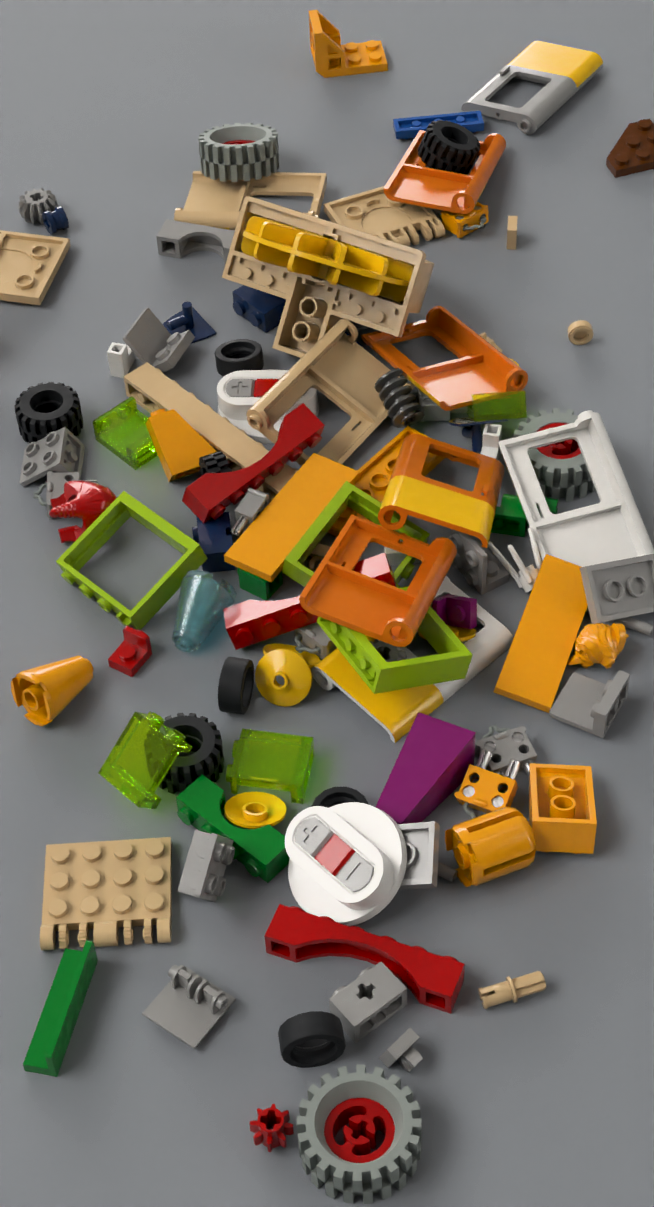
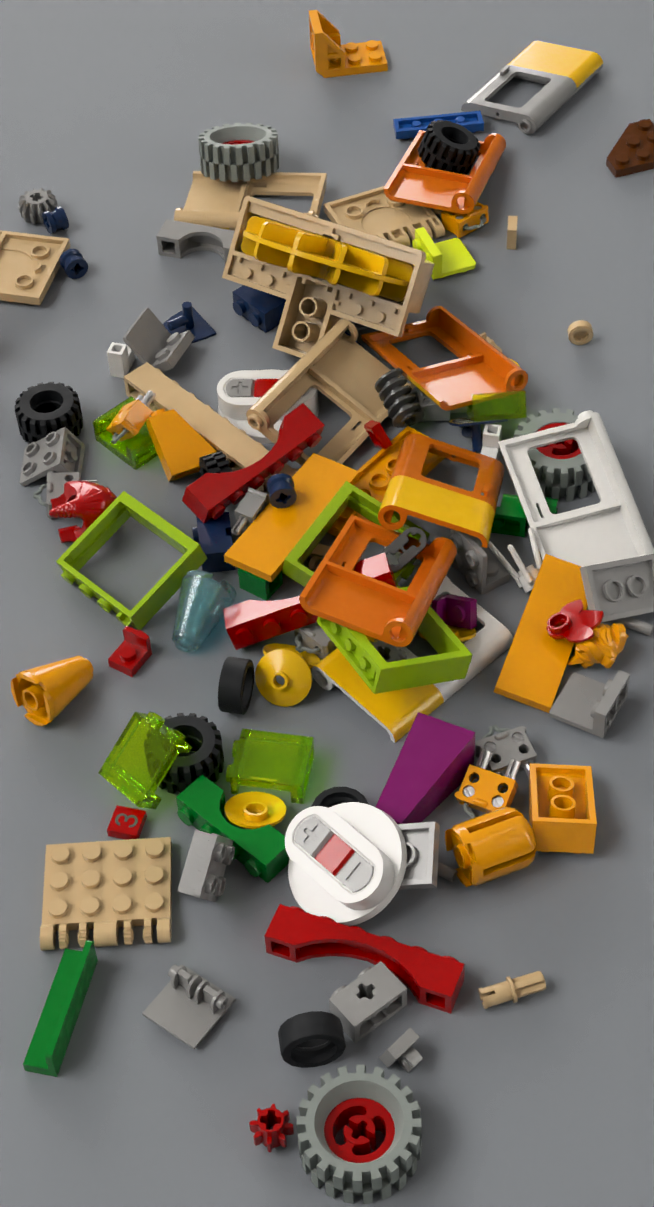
(73, 263): none -> dark blue wheel
(126, 823): none -> red tile
(131, 418): none -> light orange piece
(238, 355): black tyre -> none
(281, 490): none -> wheel
(377, 434): none -> red tile
(409, 554): none -> dark grey beam
(448, 255): none -> neon yellow bracket
(574, 622): none -> red plate

